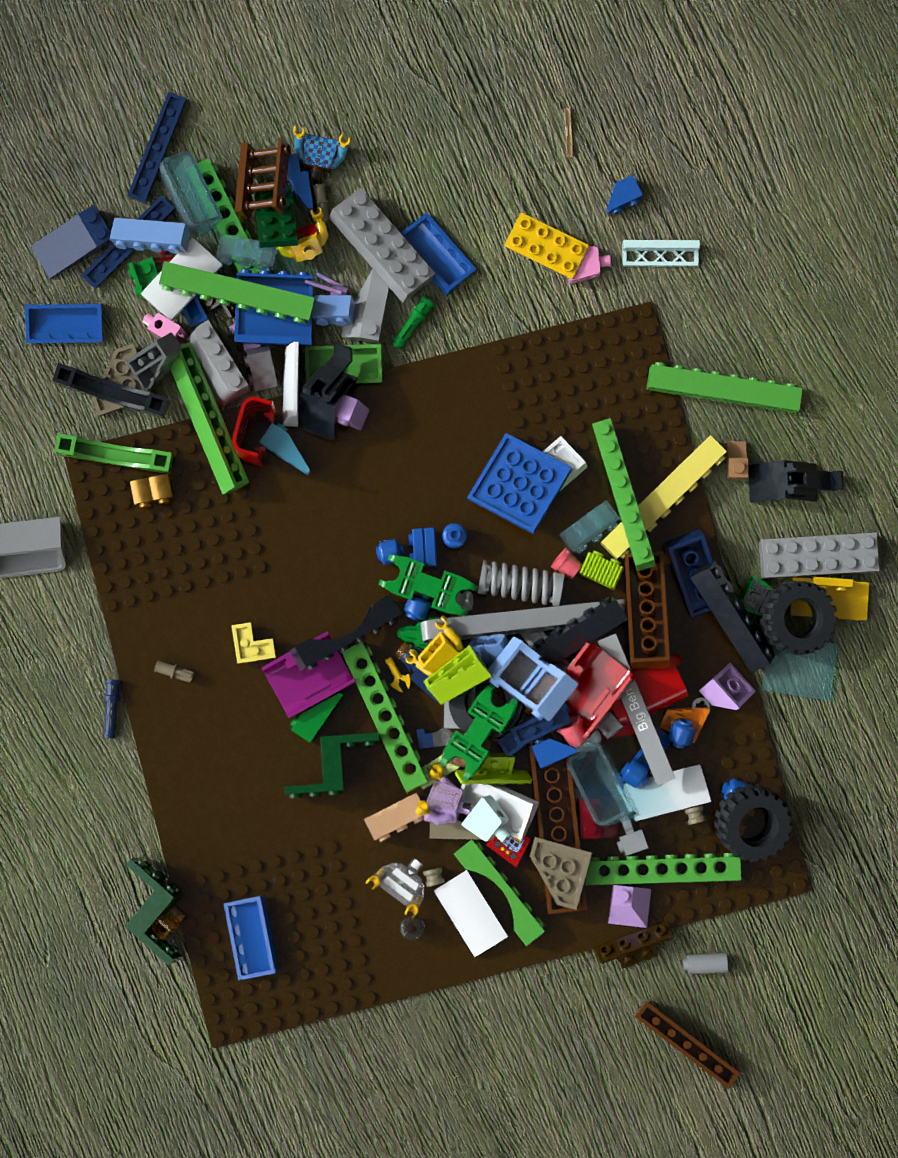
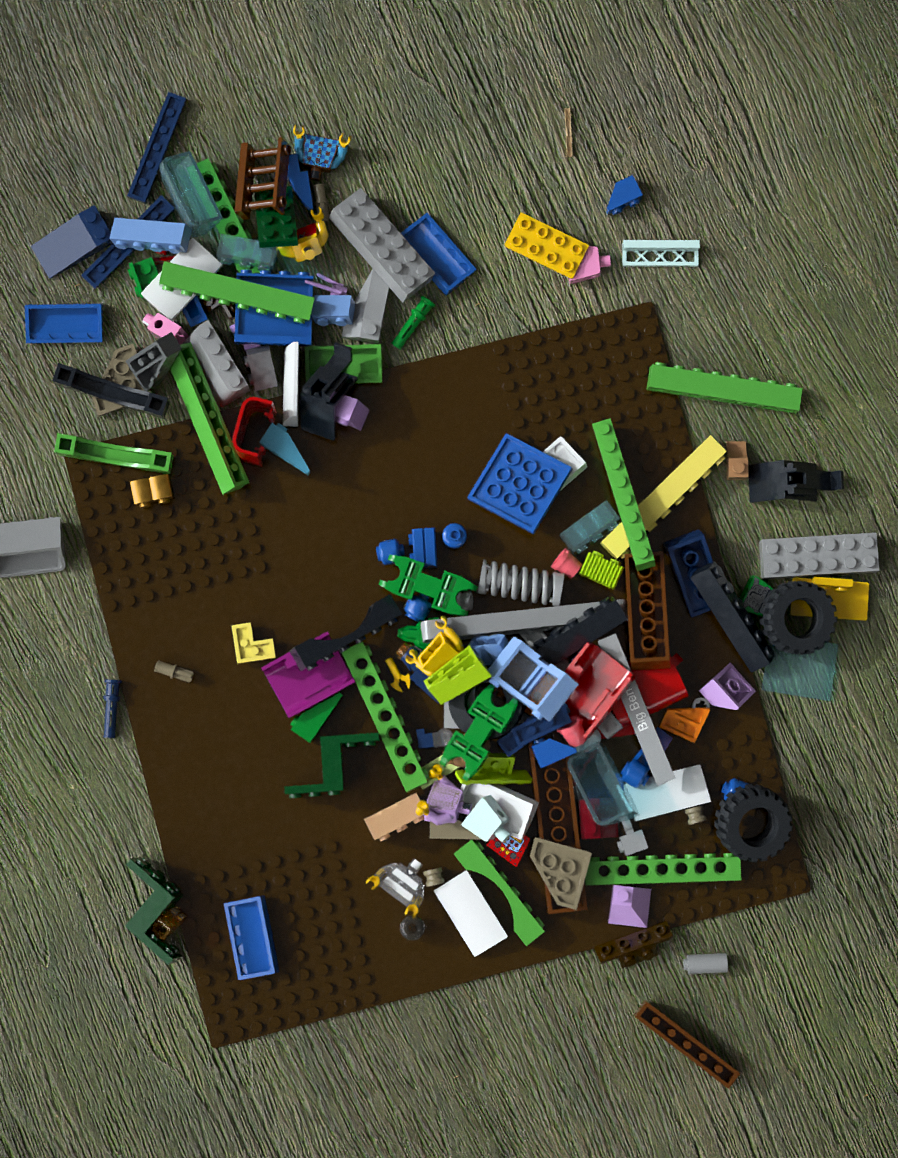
(682, 733): blue head -> none

